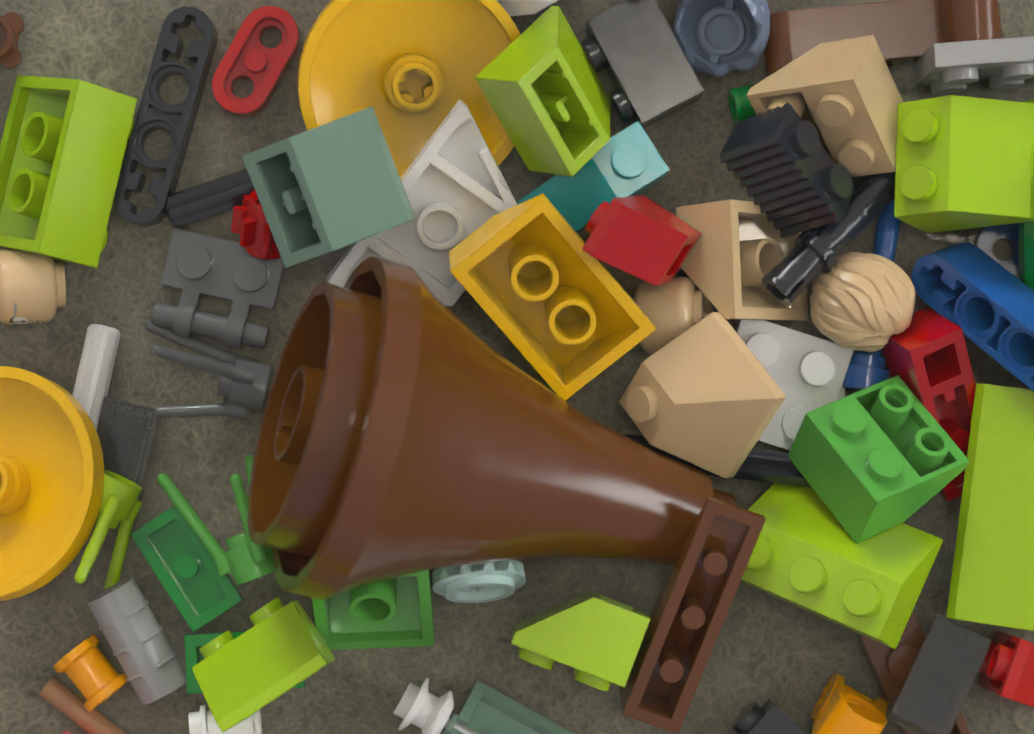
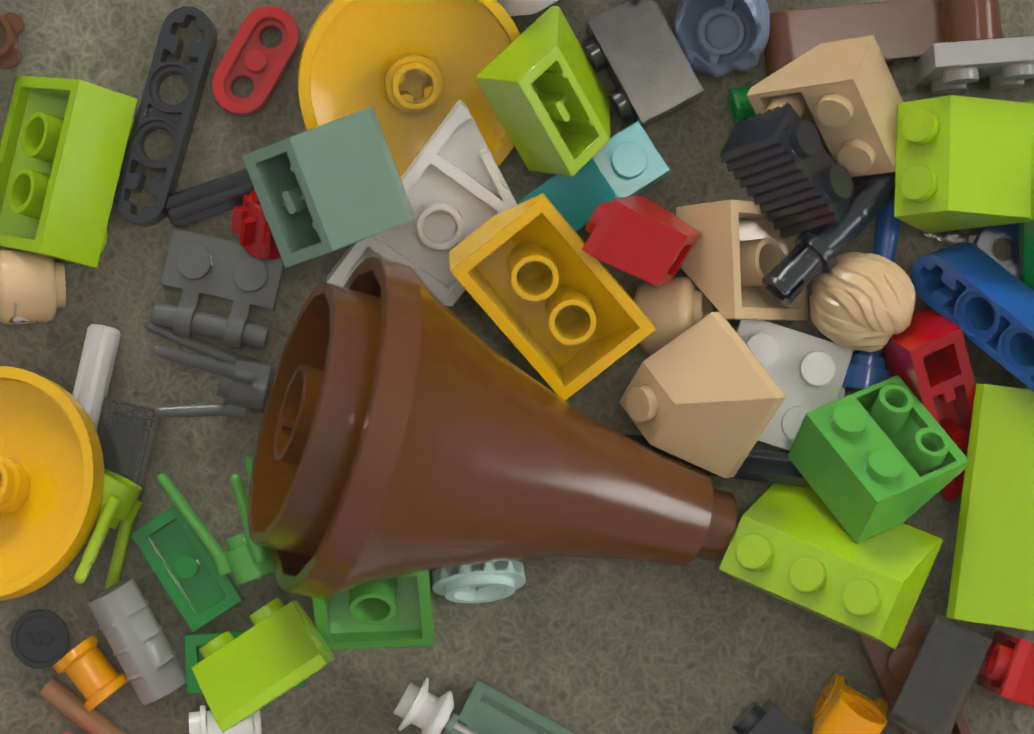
(40, 639): none -> black piece
(586, 633): lime slope -> none
(690, 615): reddish brown slope -> none

